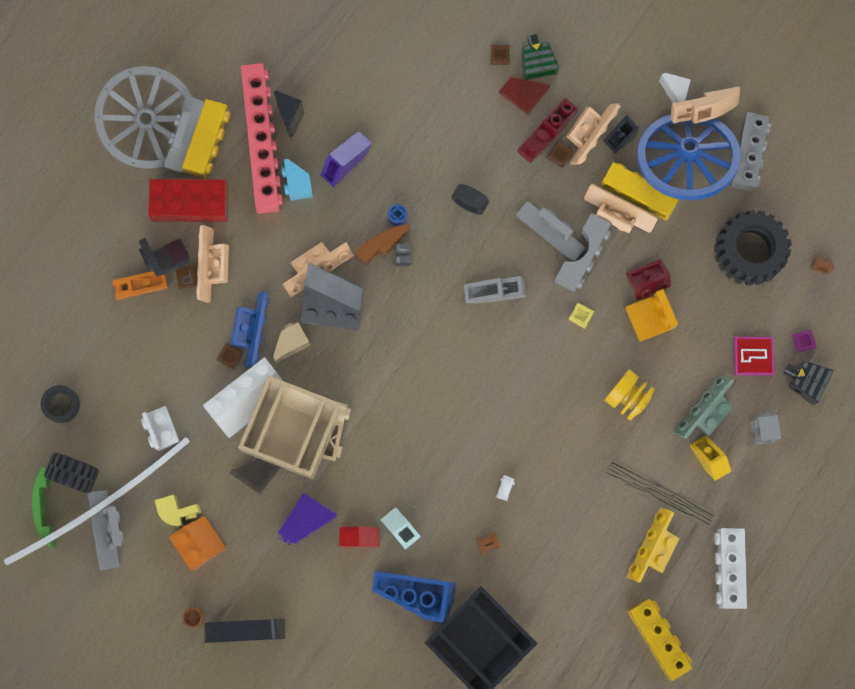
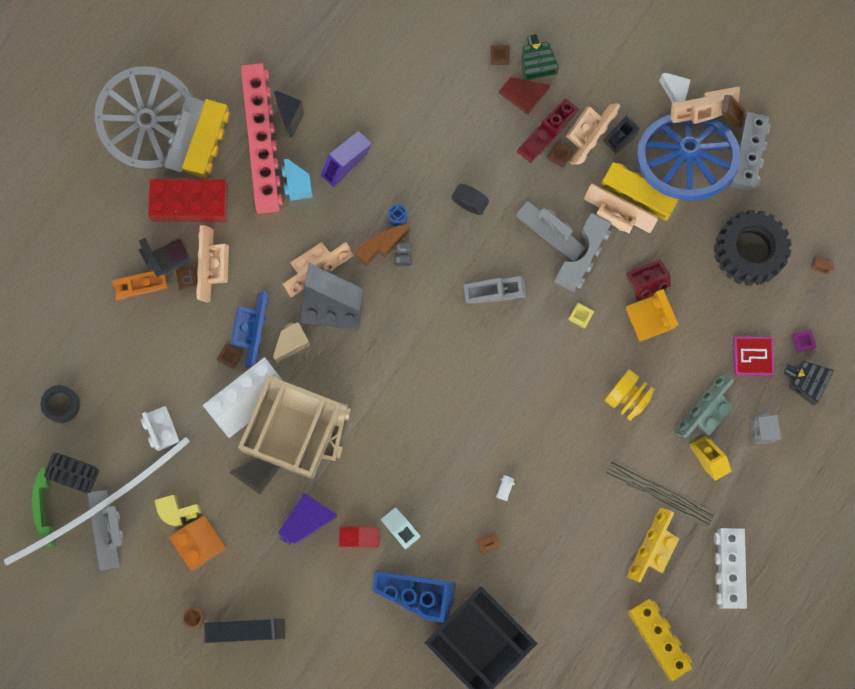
(733, 111): none -> reddish brown tile

